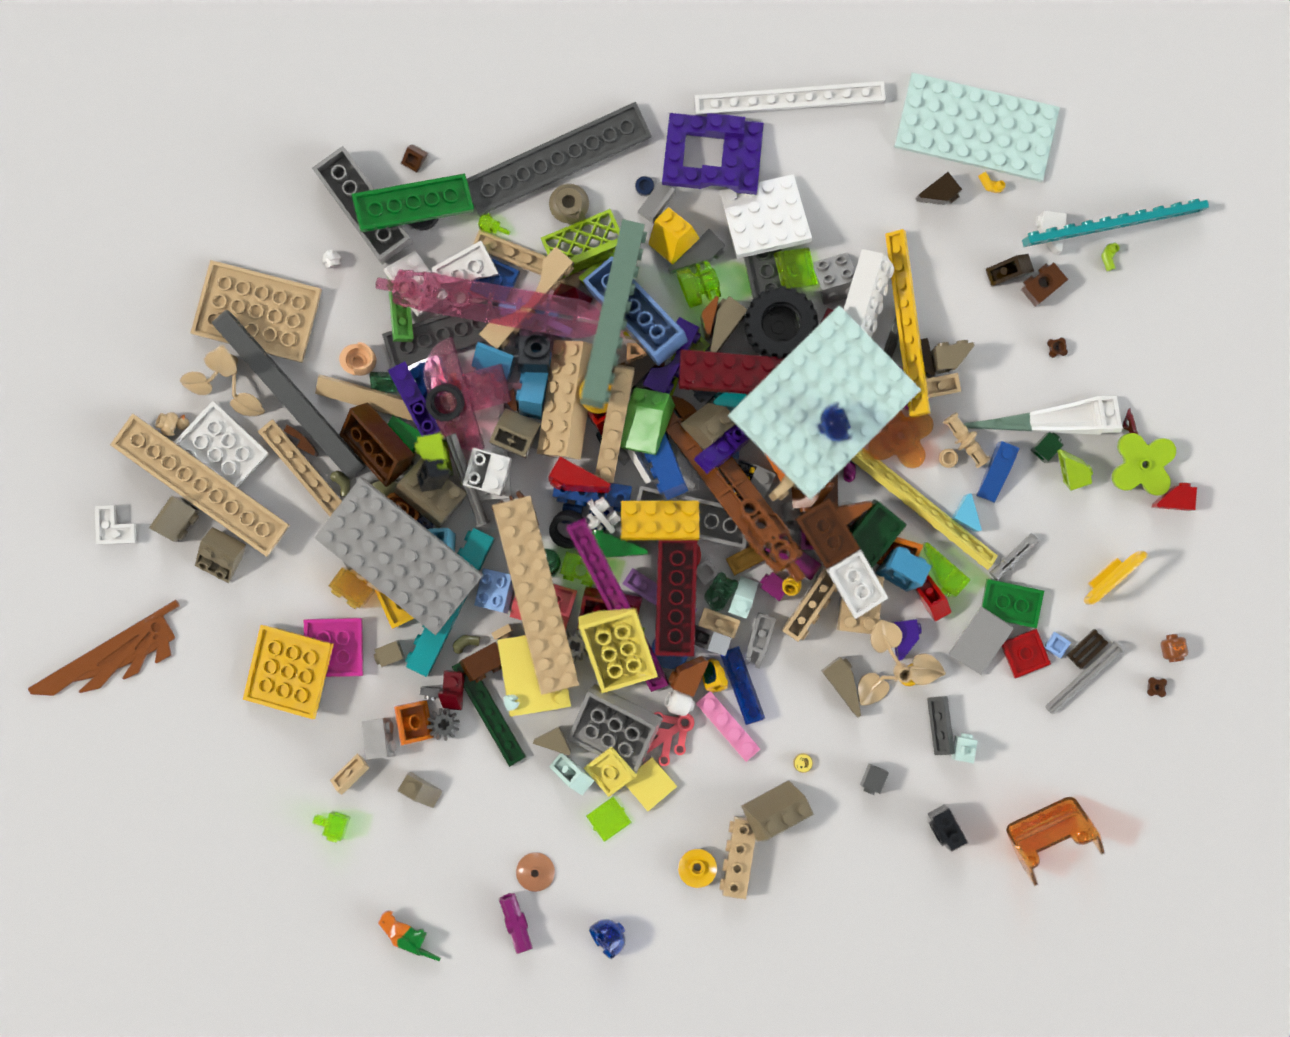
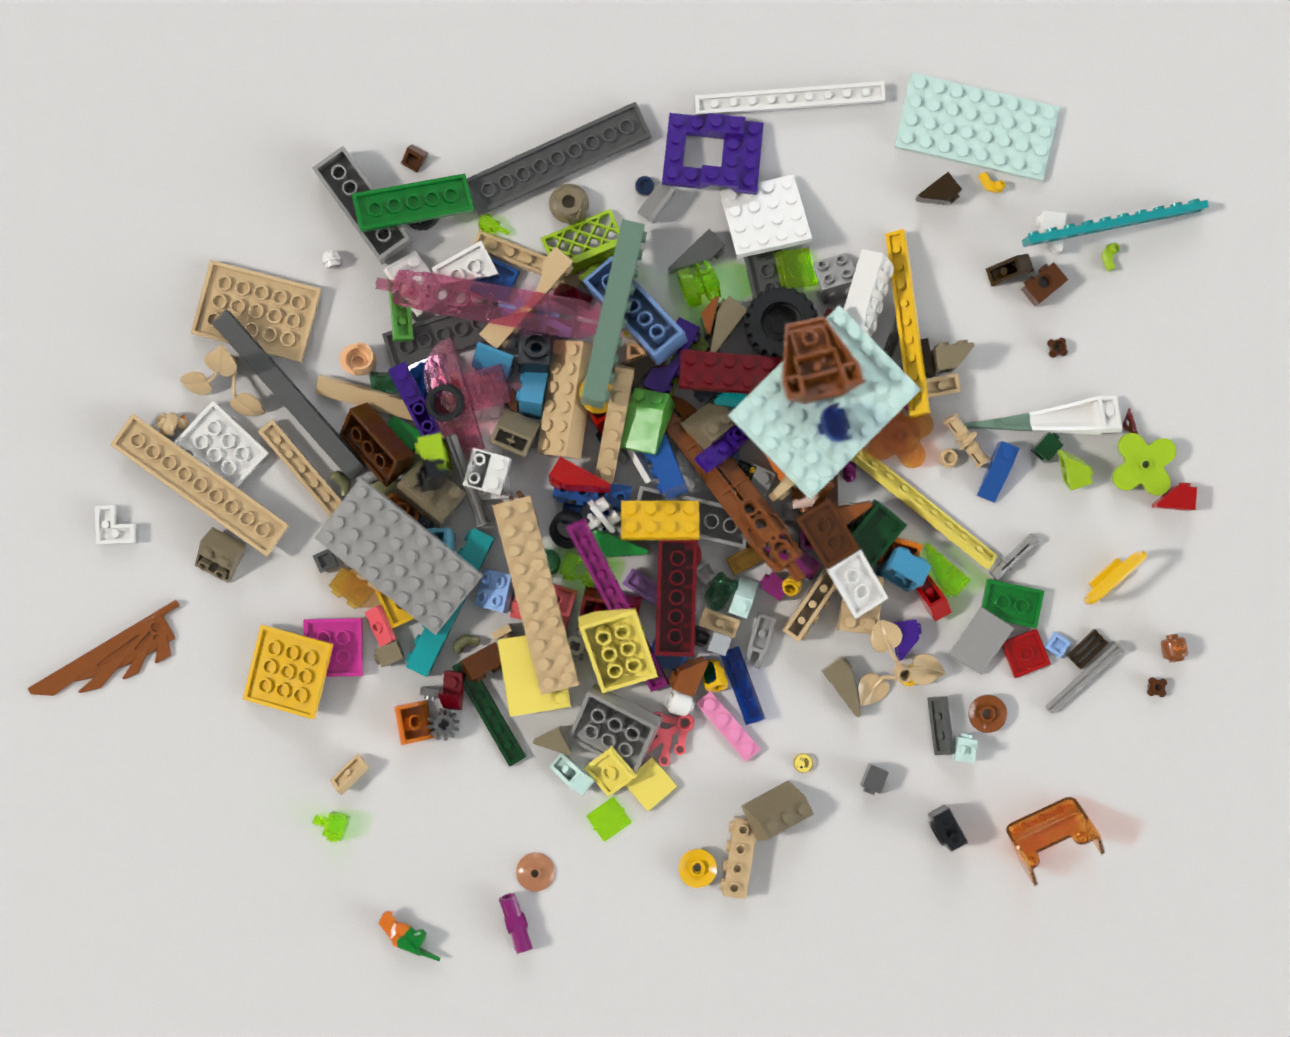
(175, 519): dark tan slope -> none
(304, 444): reddish brown slope -> none
(325, 560): none -> dark grey plate
(378, 738): light grey brick -> none
(380, 625): none -> coral plate
(420, 790): dark tan slope -> none
(510, 703): light aqua hinge -> none
(608, 936): clear blue cylinder -> none
(672, 236): yellow slope -> none
(817, 363): none -> dark orange wedge
(967, 514): medium azure slope -> none
(995, 718): none -> dark orange dish

